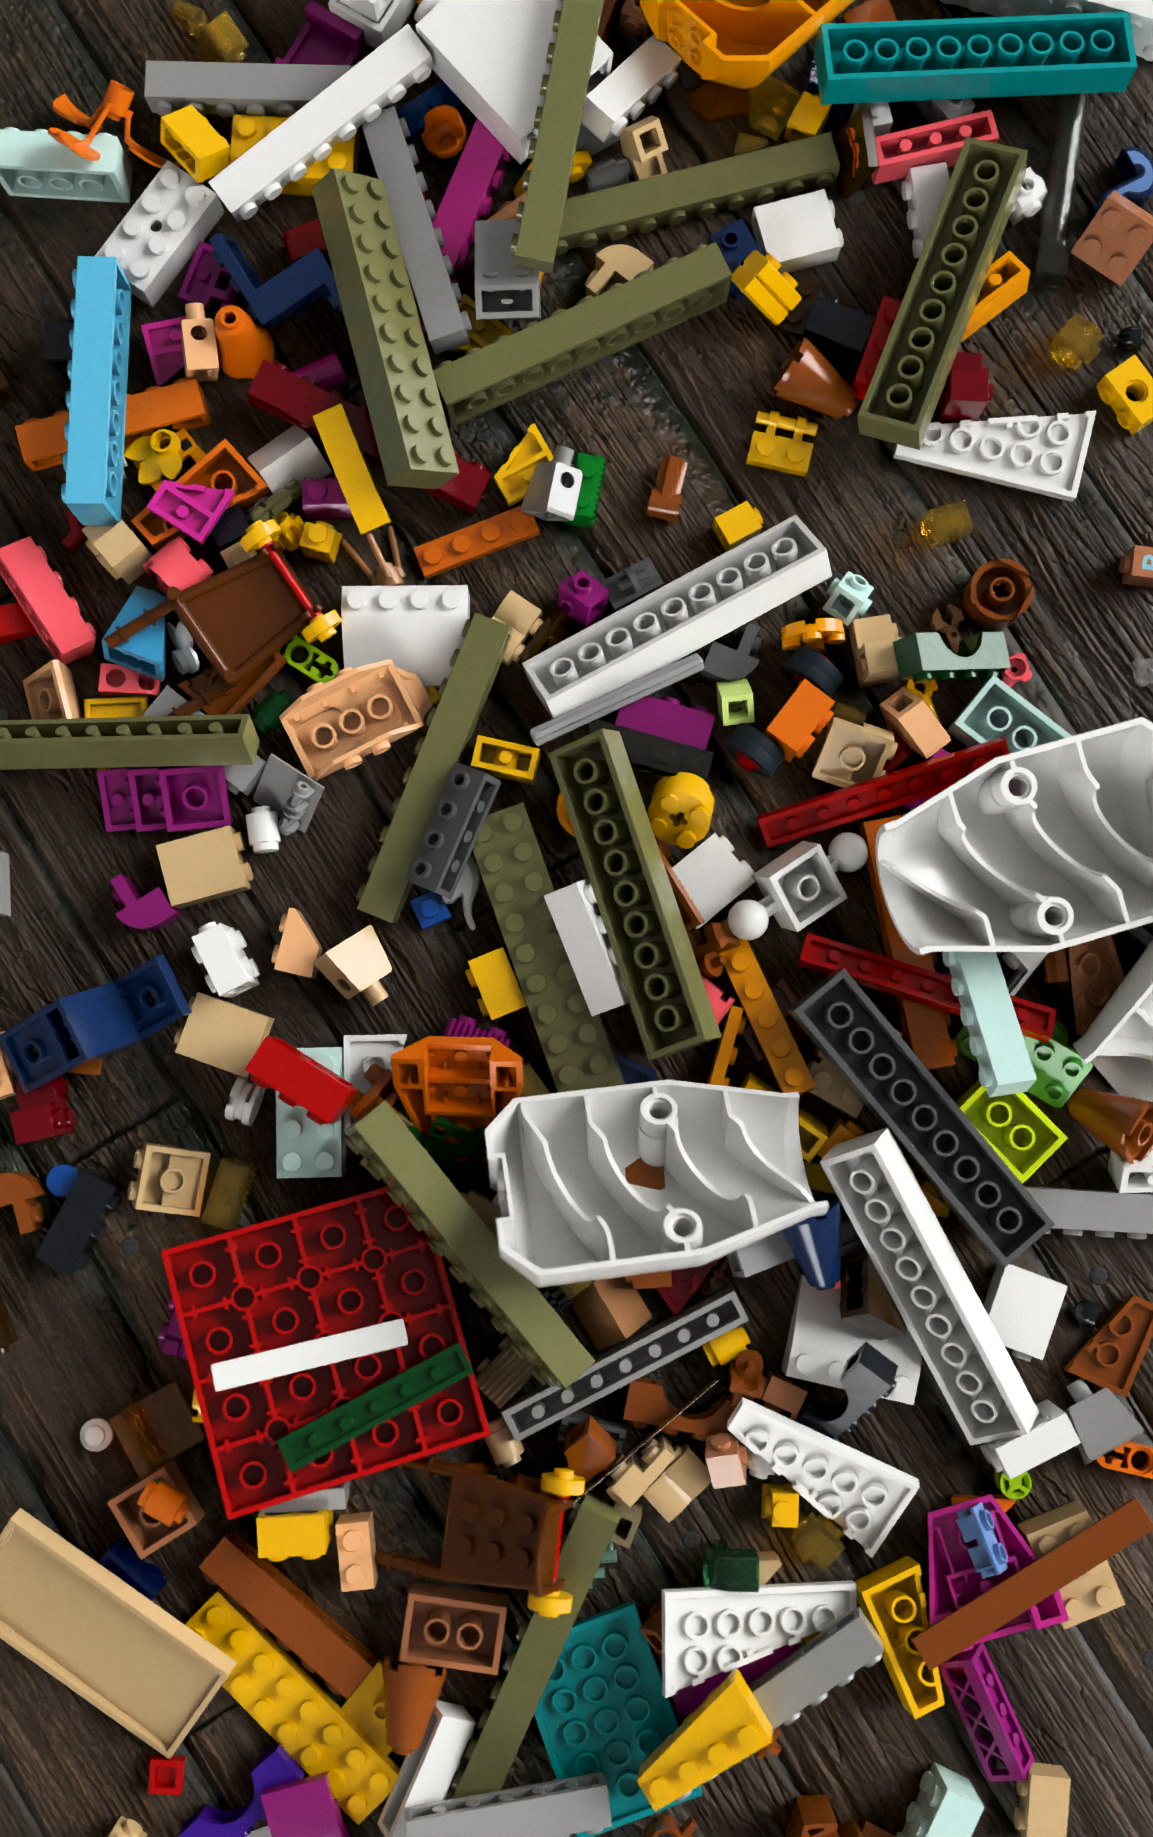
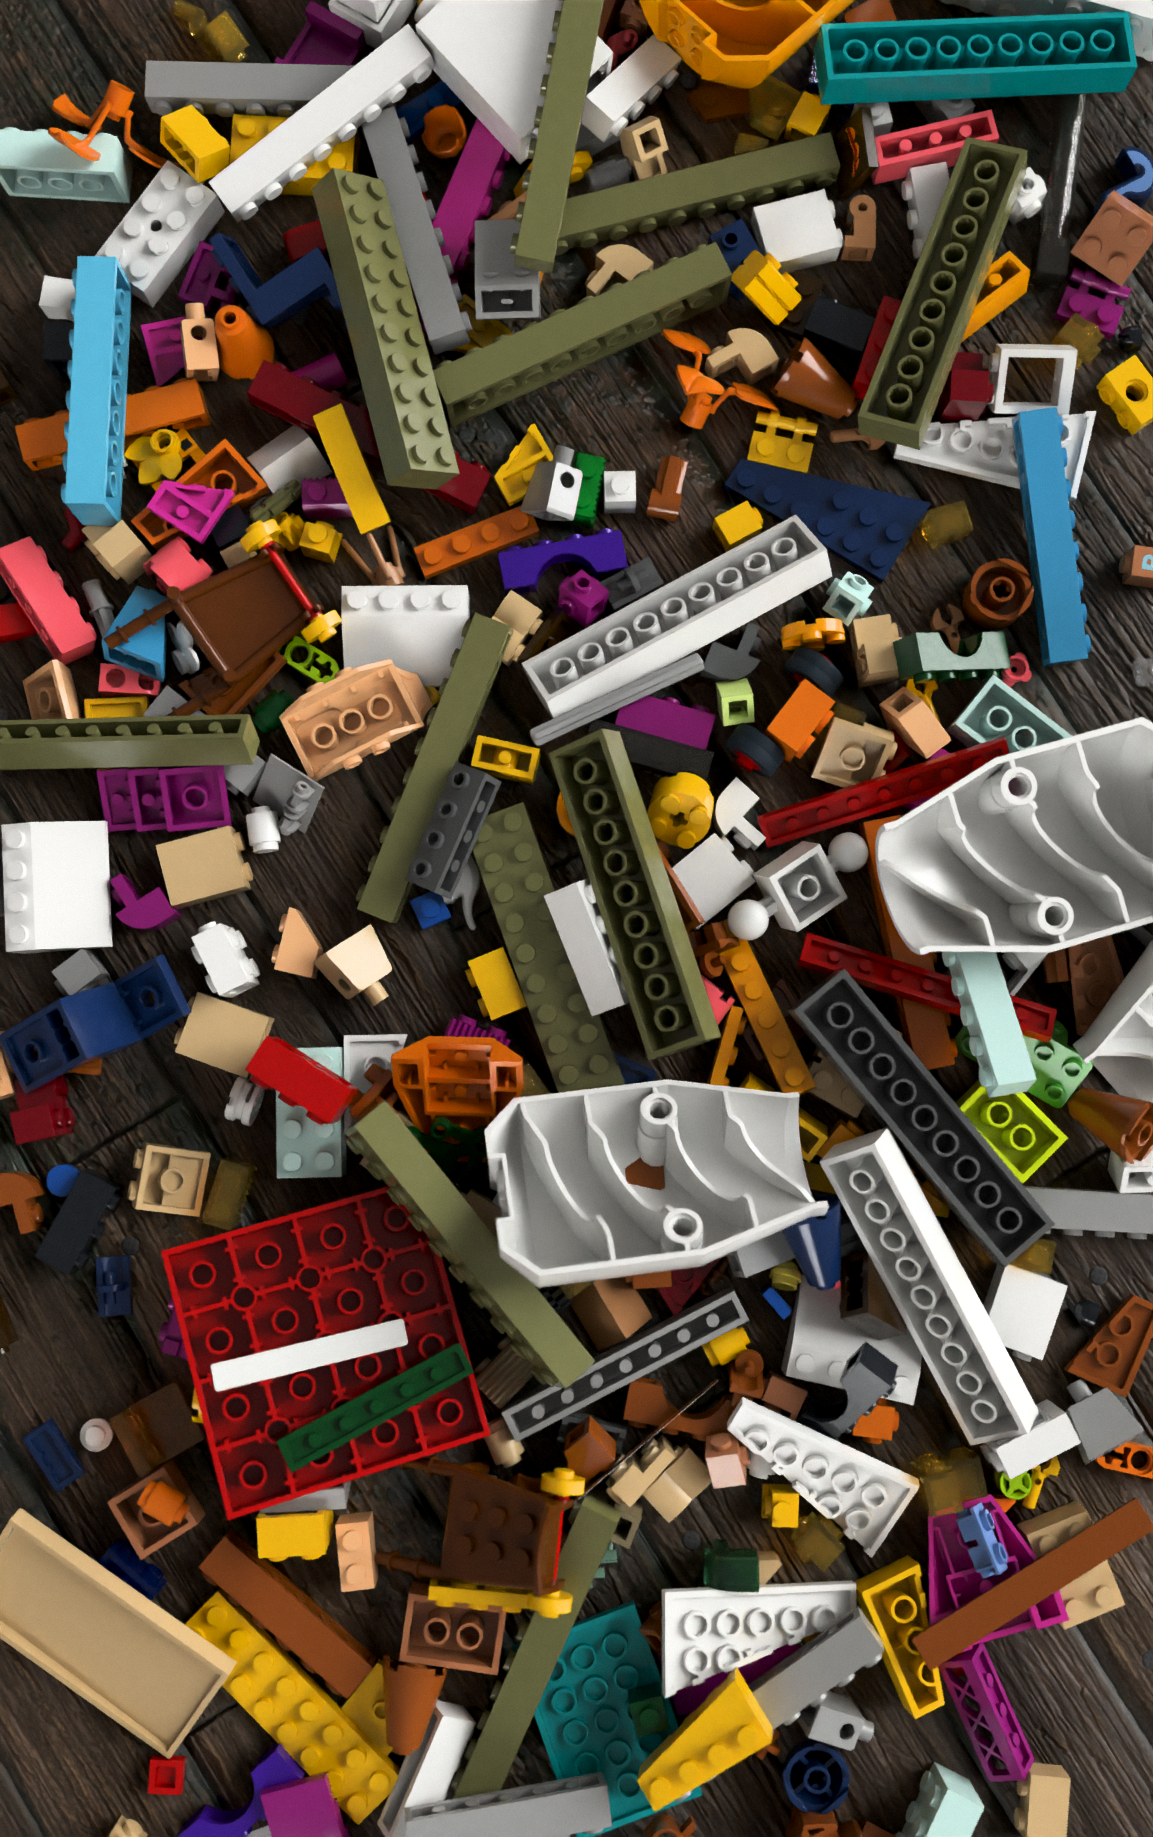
(54, 1455): none -> dark blue plate
(56, 886): none -> white slope
(57, 297): none -> white brick
(79, 973): none -> light grey brick
(99, 605): none -> light grey axle
(114, 1285): none -> dark blue hips
(477, 1596): none -> yellow wing
(600, 554): none -> dark purple arch
(619, 492): none -> white brick
(621, 43): none -> coral arm
(648, 1709): none -> dark green brick
(698, 385): none -> orange plant
(730, 813): none -> white brick
(746, 350): none -> tan brick
(775, 1301): none -> blue tile
(785, 1276): none -> light yellow plate
(815, 1776): none -> dark blue cylinder
(836, 1722): none -> light grey torso
(849, 520): none -> dark blue wing
(852, 434): none -> medium nougat bar
(862, 225): none -> medium nougat leg
(878, 1423): none -> orange brick
(948, 1480): none -> clear yellow brick
(1037, 1257): none -> clear yellow brick
(1038, 1475): none -> yellow bar
(1050, 536): none -> dark azure brick
(1062, 382): none -> white window
(1094, 309): none -> magenta plate

